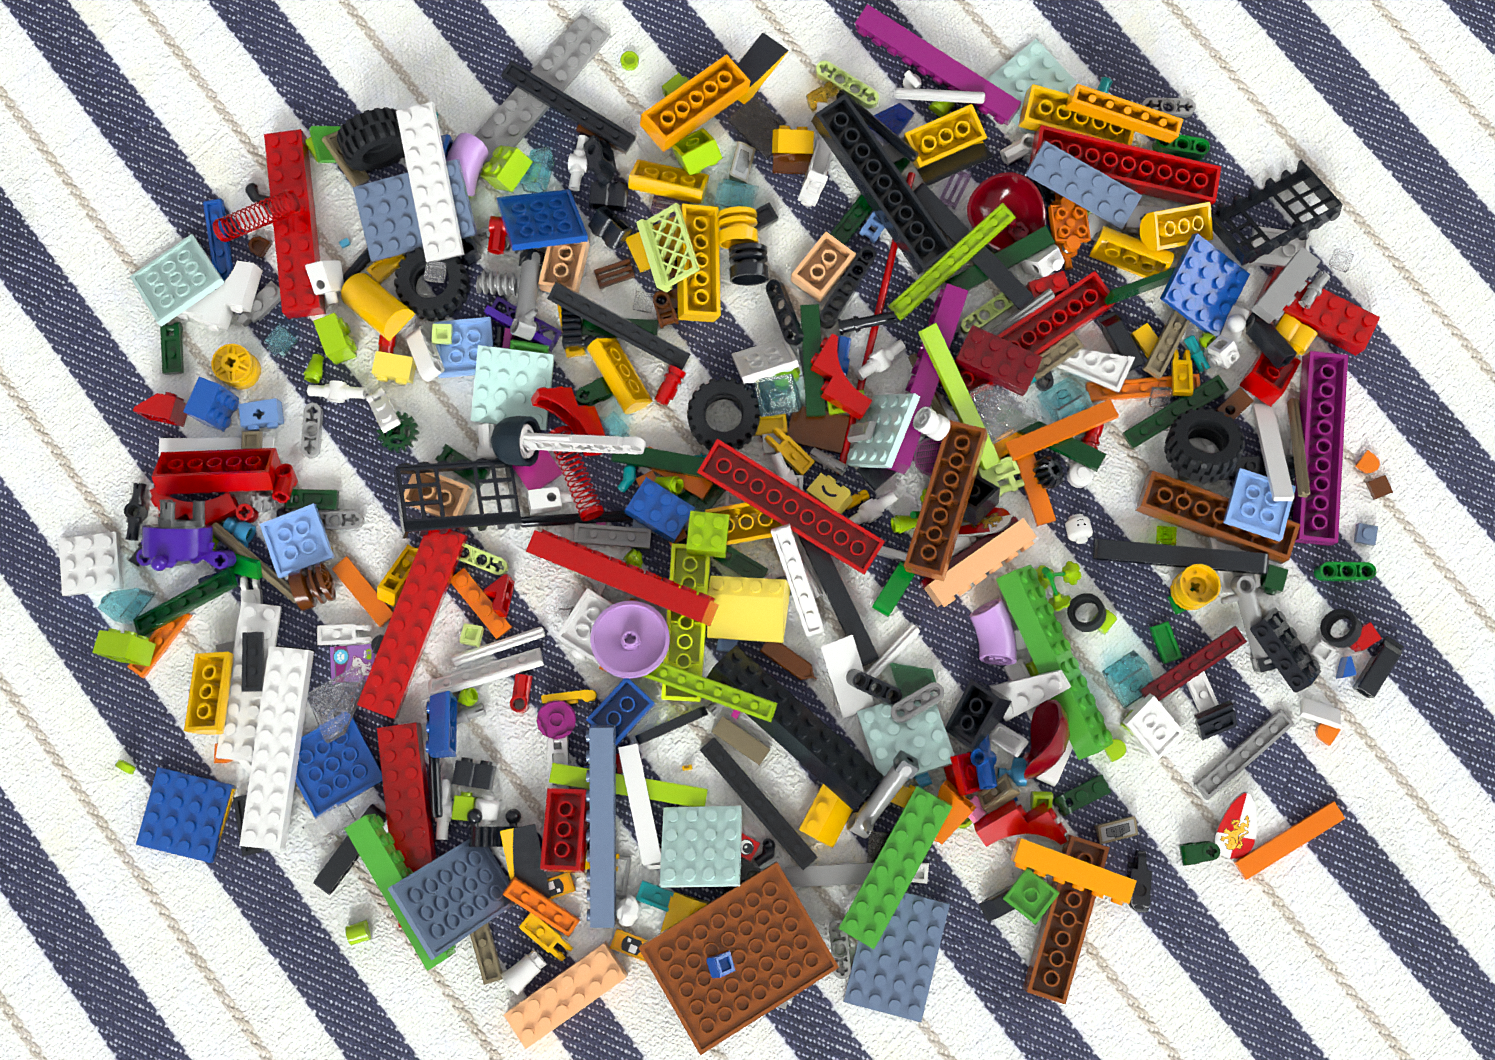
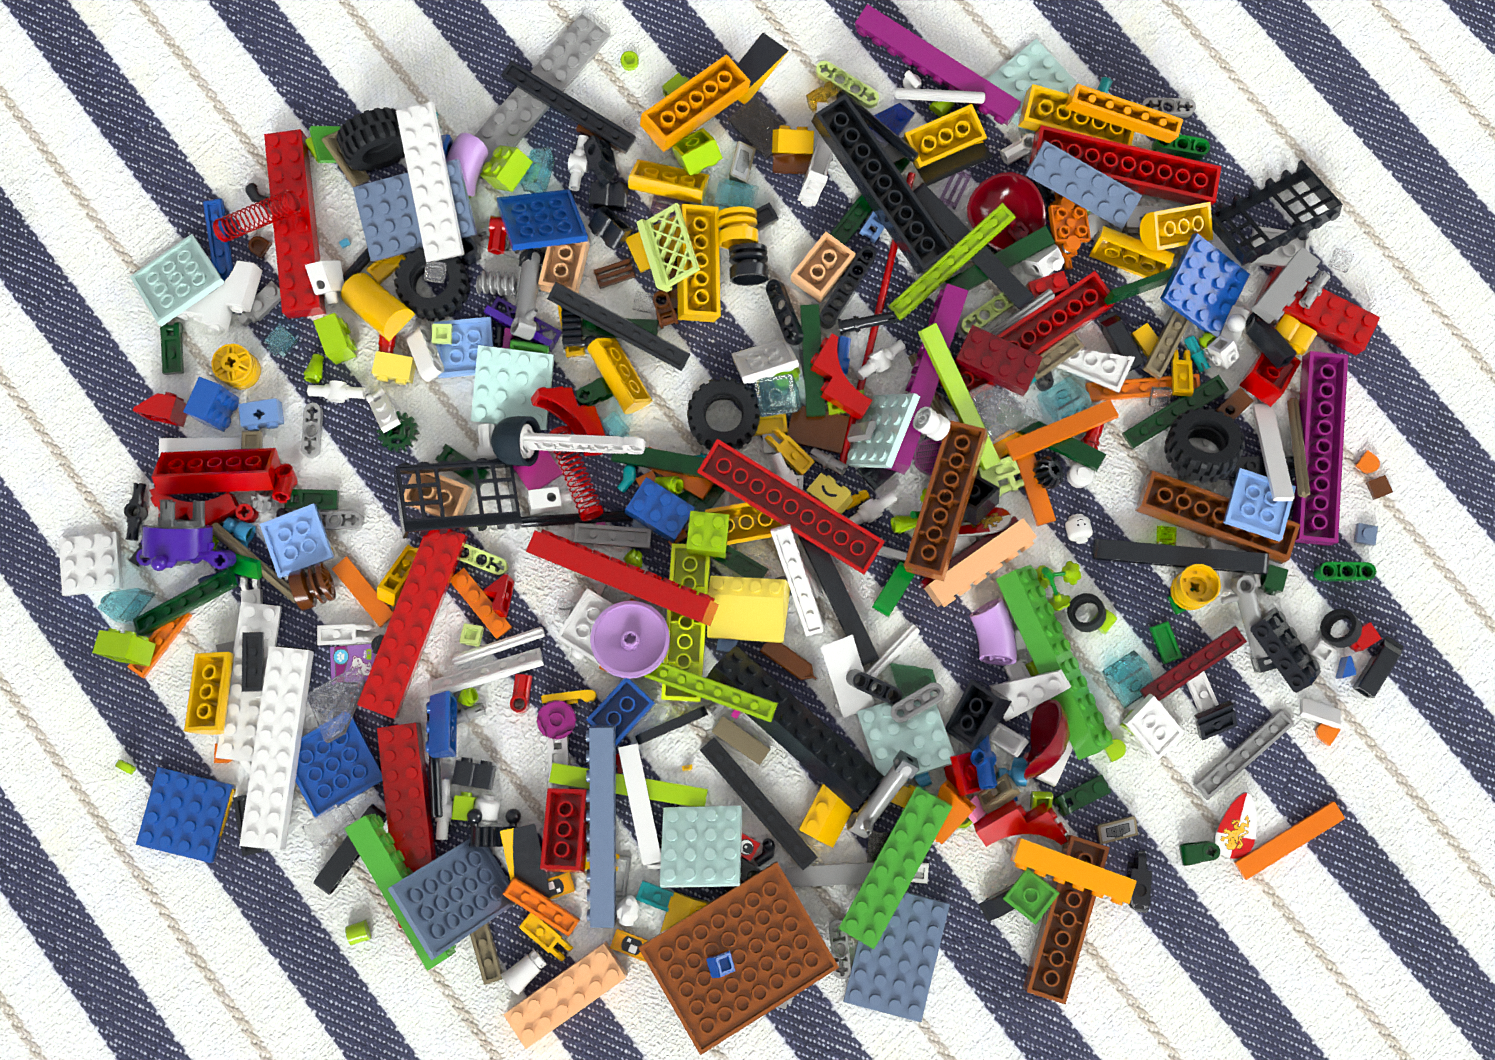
(669, 386): red axle -> none

